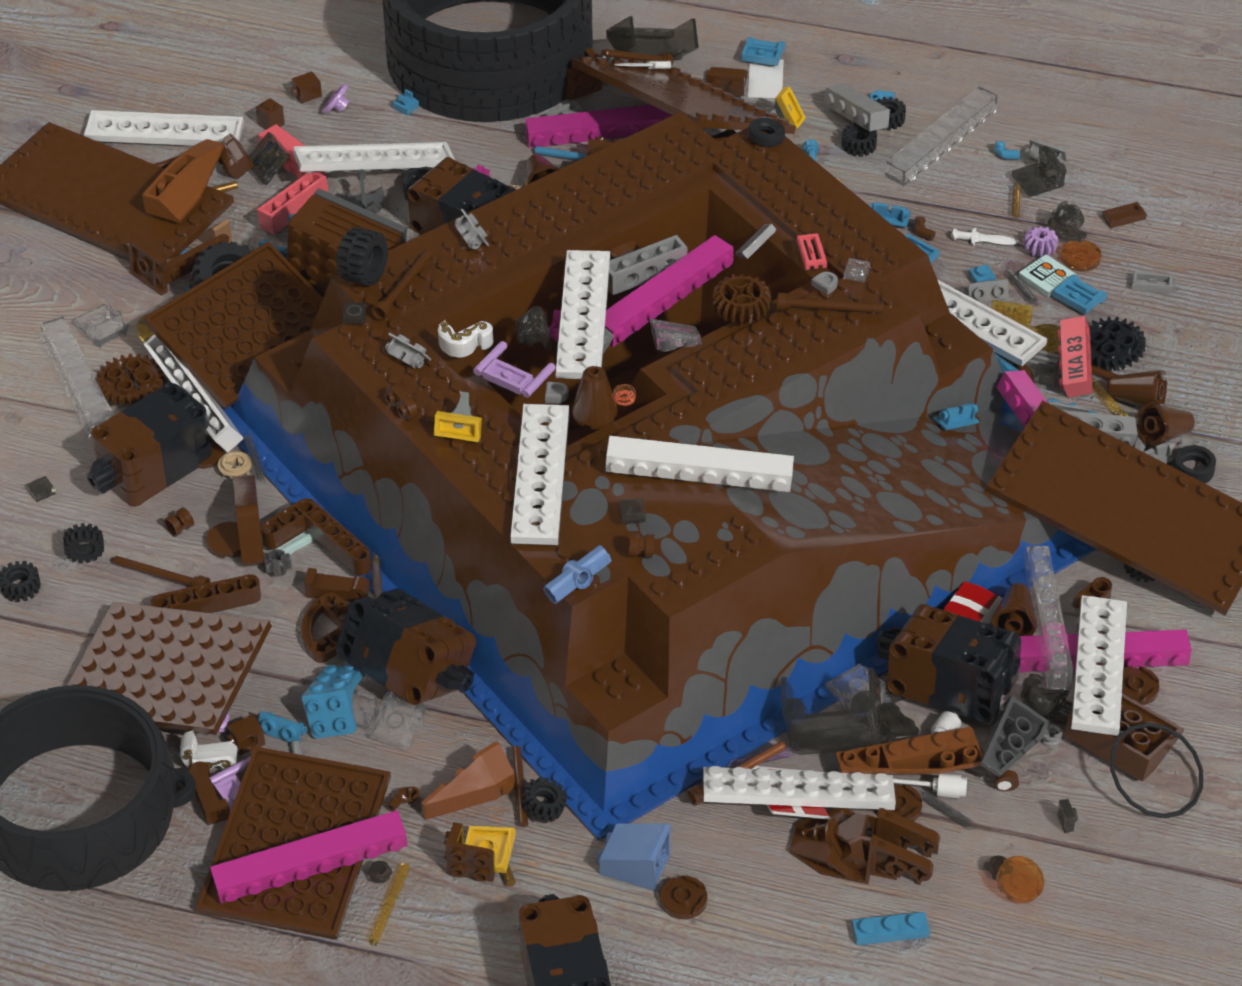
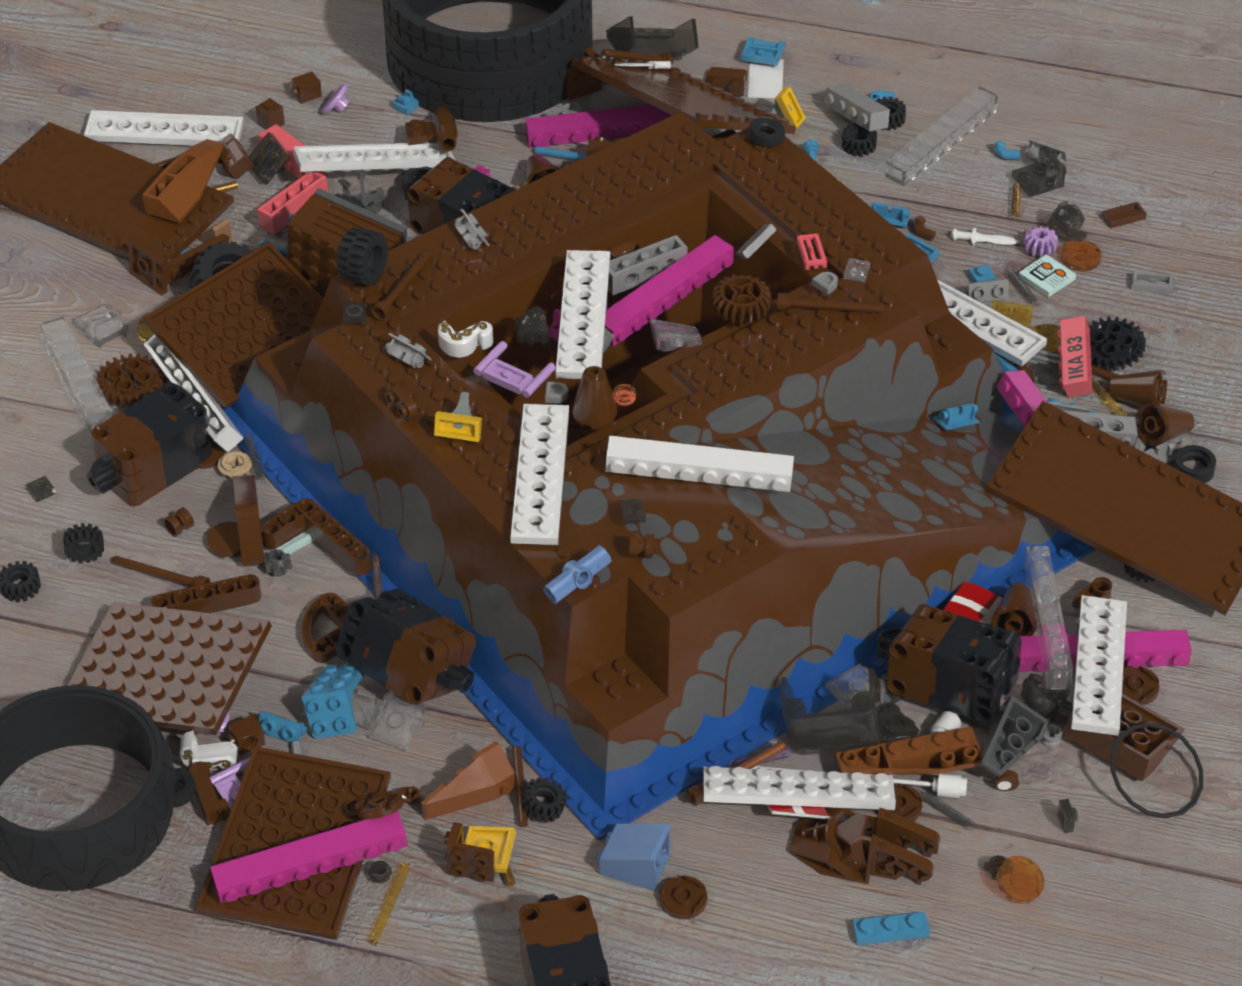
(345, 587): reddish brown leg -> none
(379, 806): none -> reddish brown tile
(442, 128): none -> reddish brown plate
(1079, 294): dark azure plate -> none

